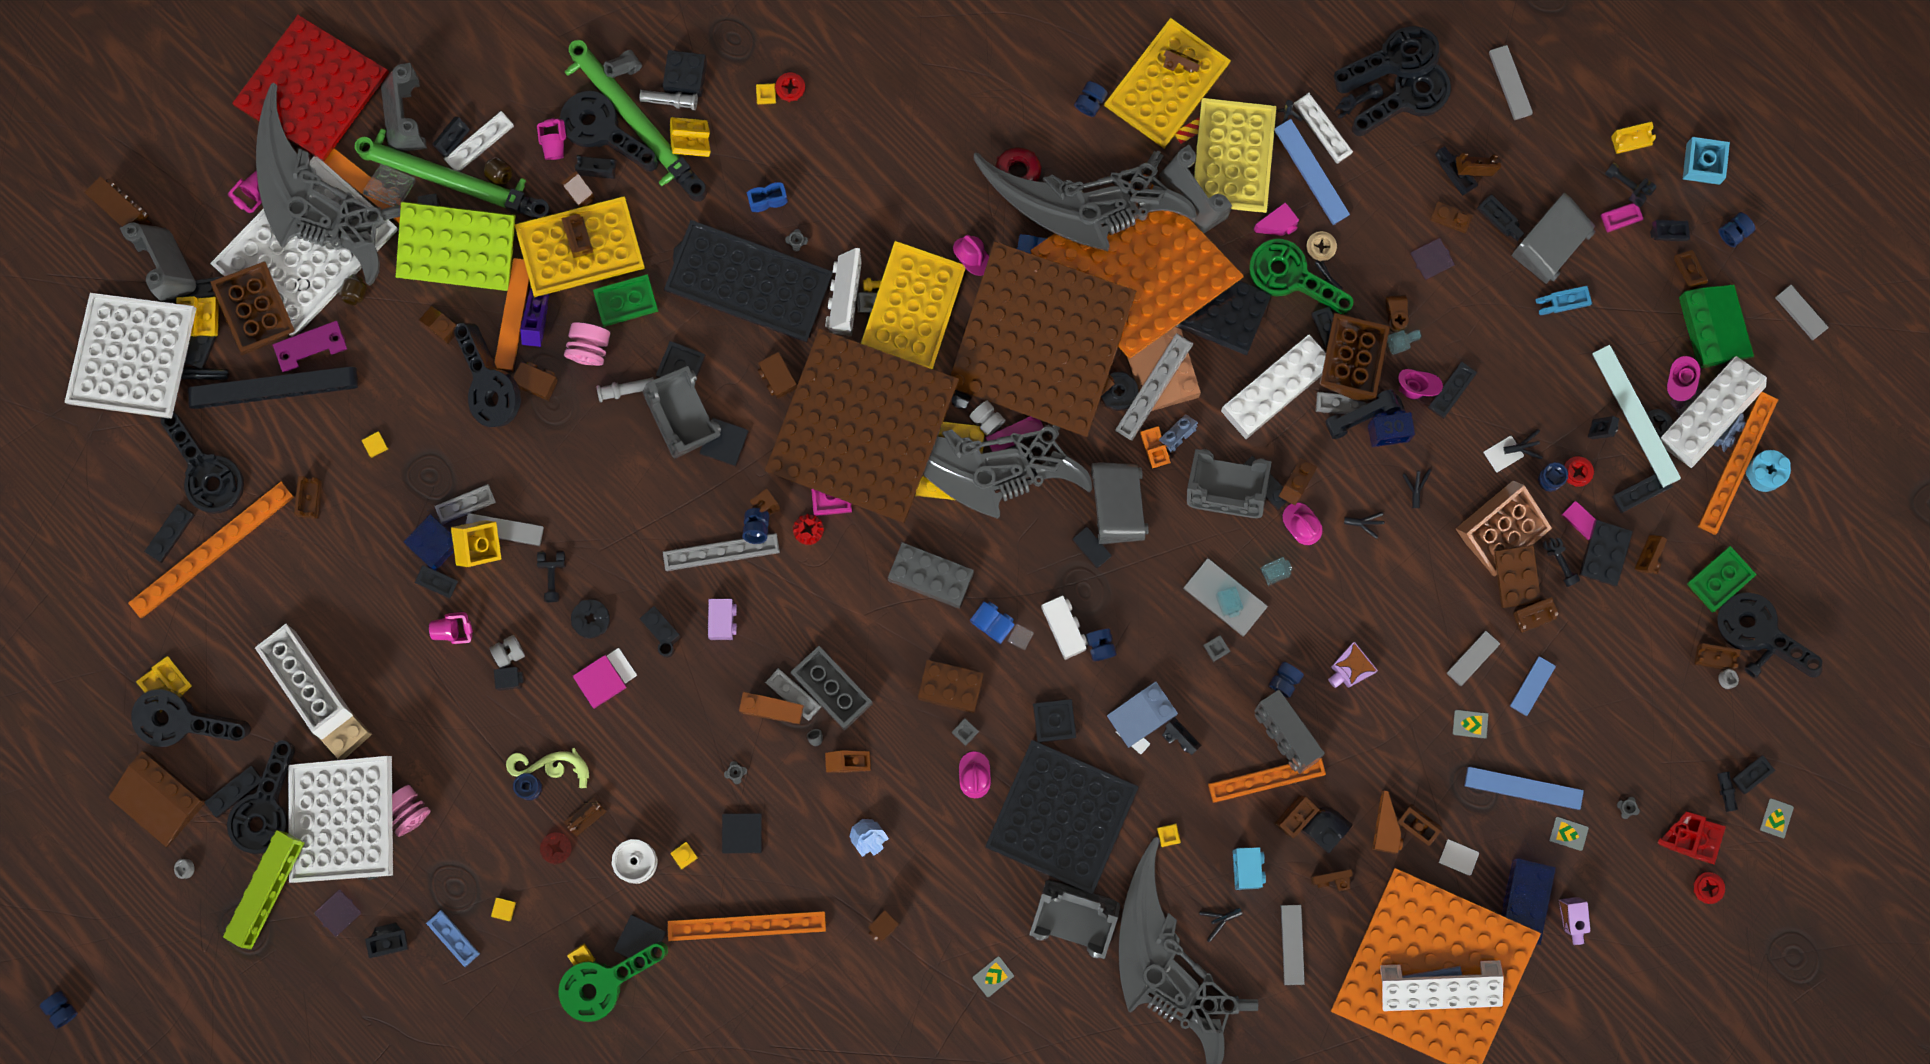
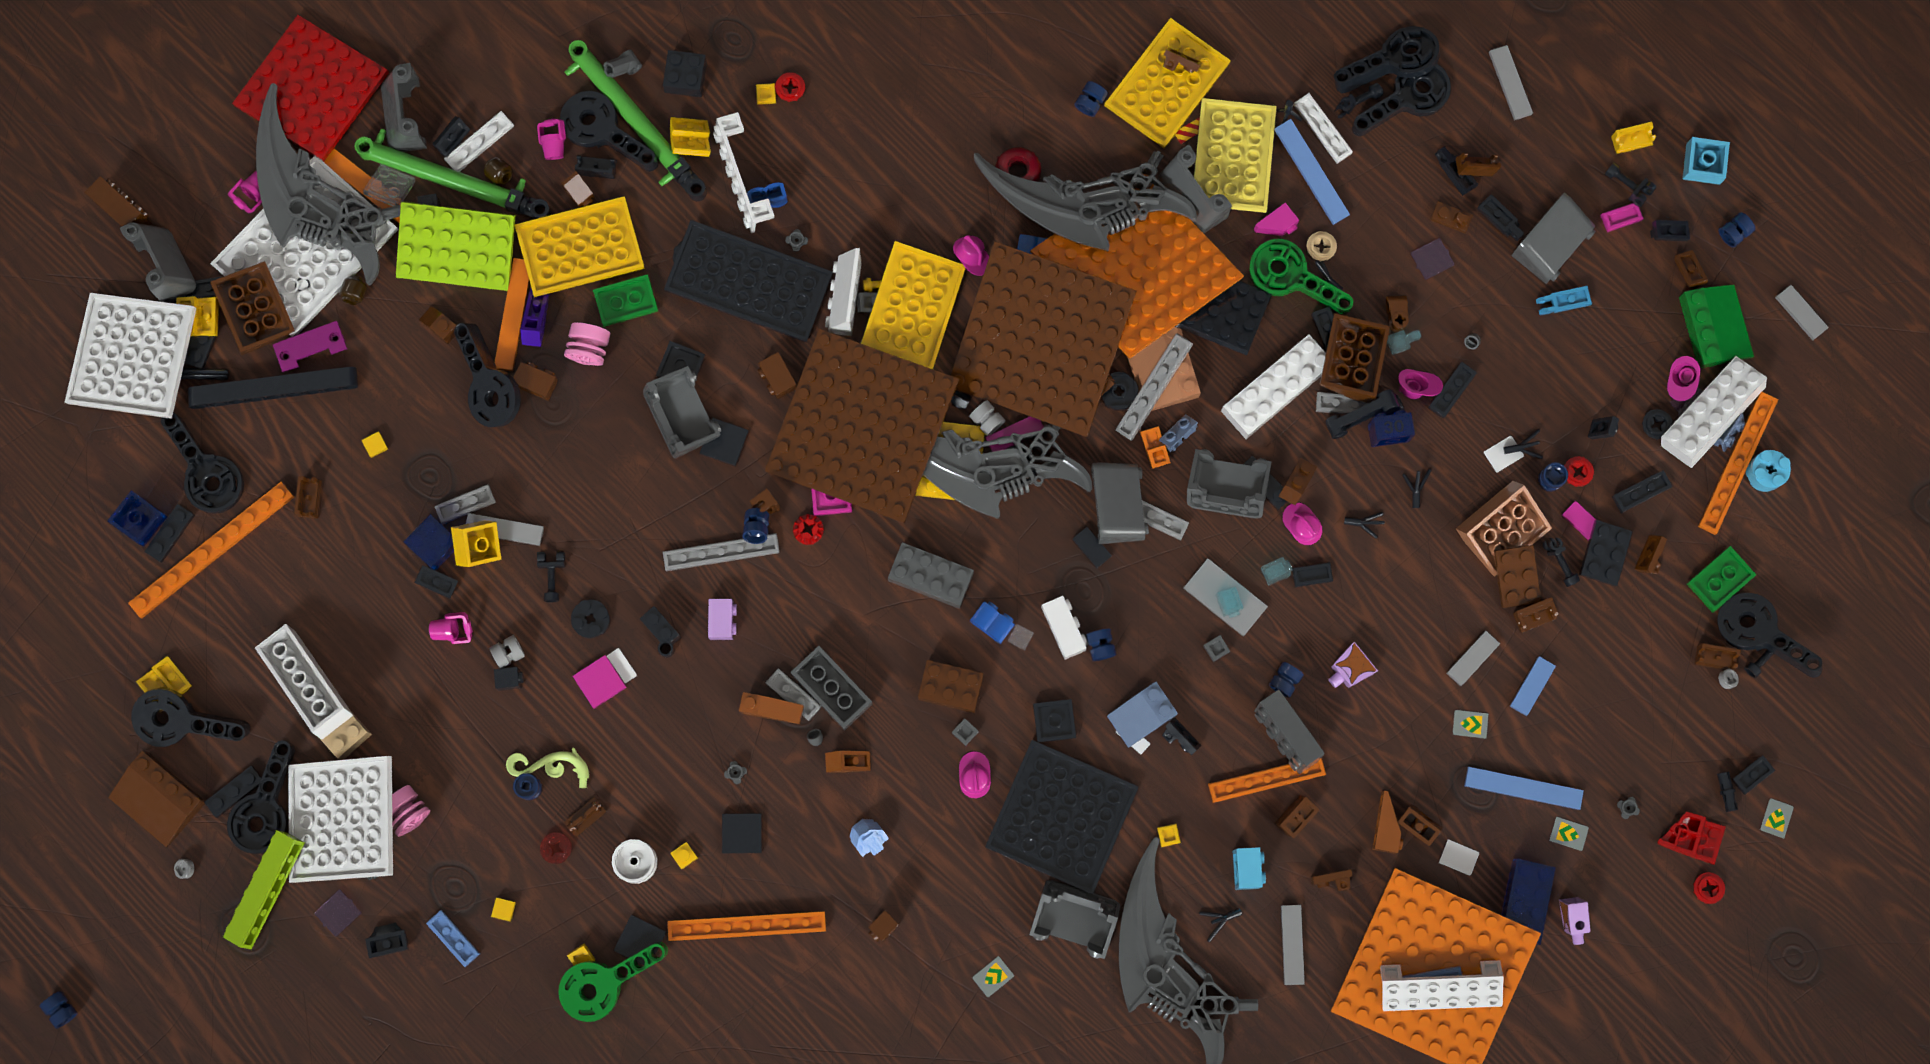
(137, 518): none -> clear blue brick
(577, 235): reddish brown hinge -> none
(616, 390): light grey pin -> none
(678, 100): light grey pin -> none
(753, 212): none -> white bracket
(1164, 521): none -> light grey tile
(1312, 574): none -> black tile
(1327, 828): black brick -> none
(1470, 341): none -> dark grey hinge
(1636, 416): light aqua tile -> none

